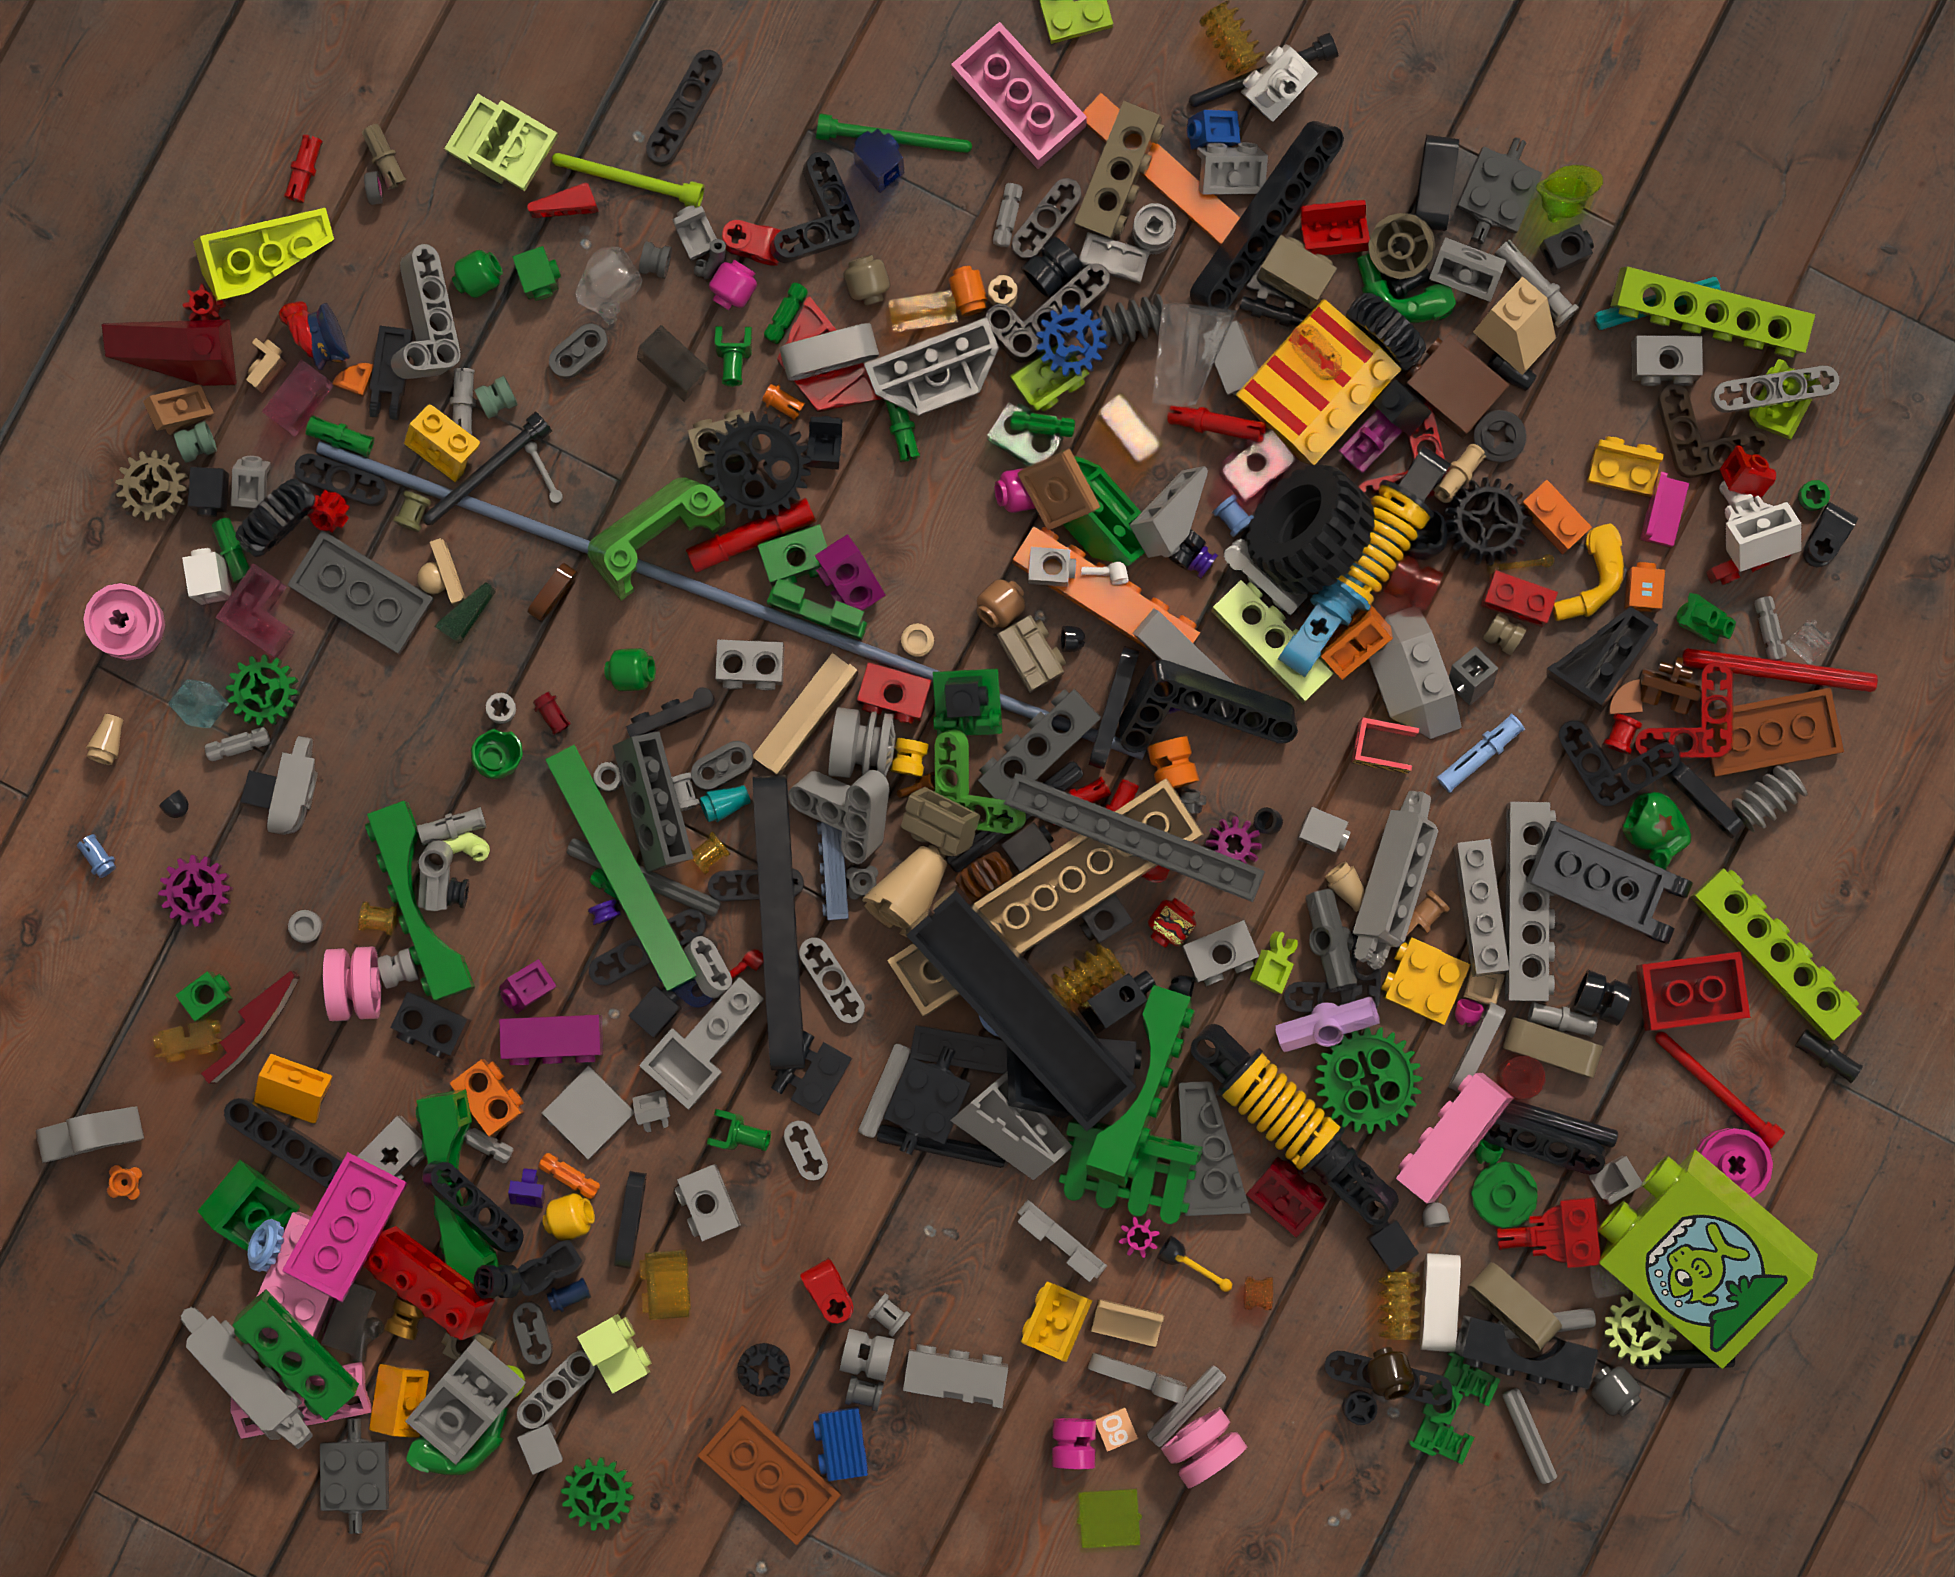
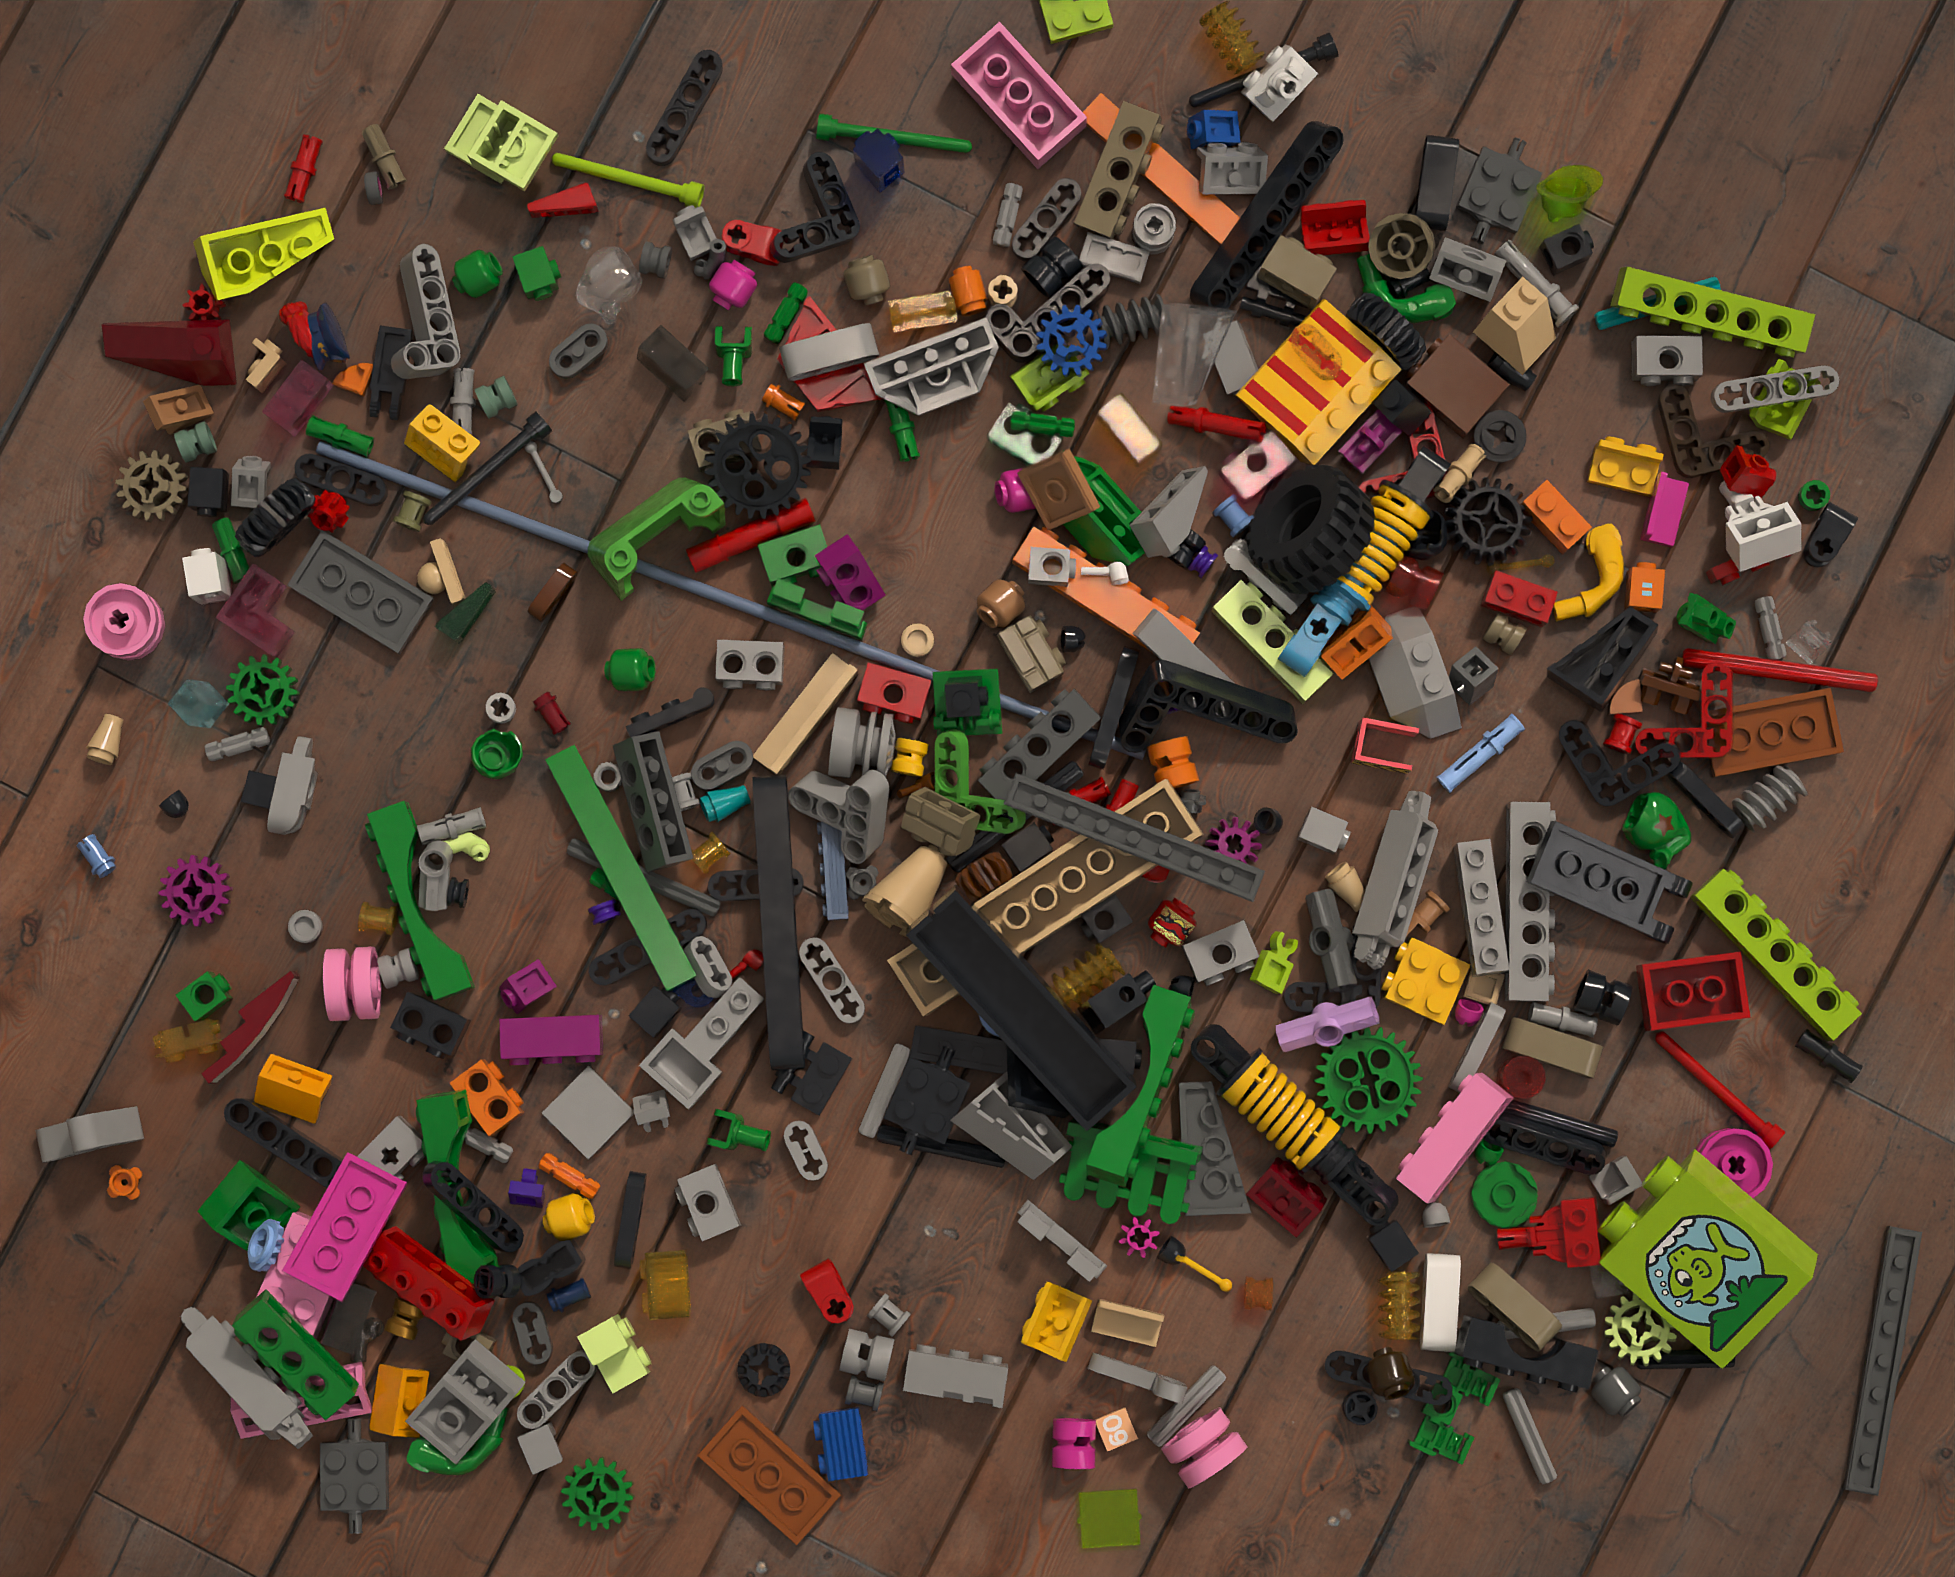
(1882, 1360): none -> dark grey tile

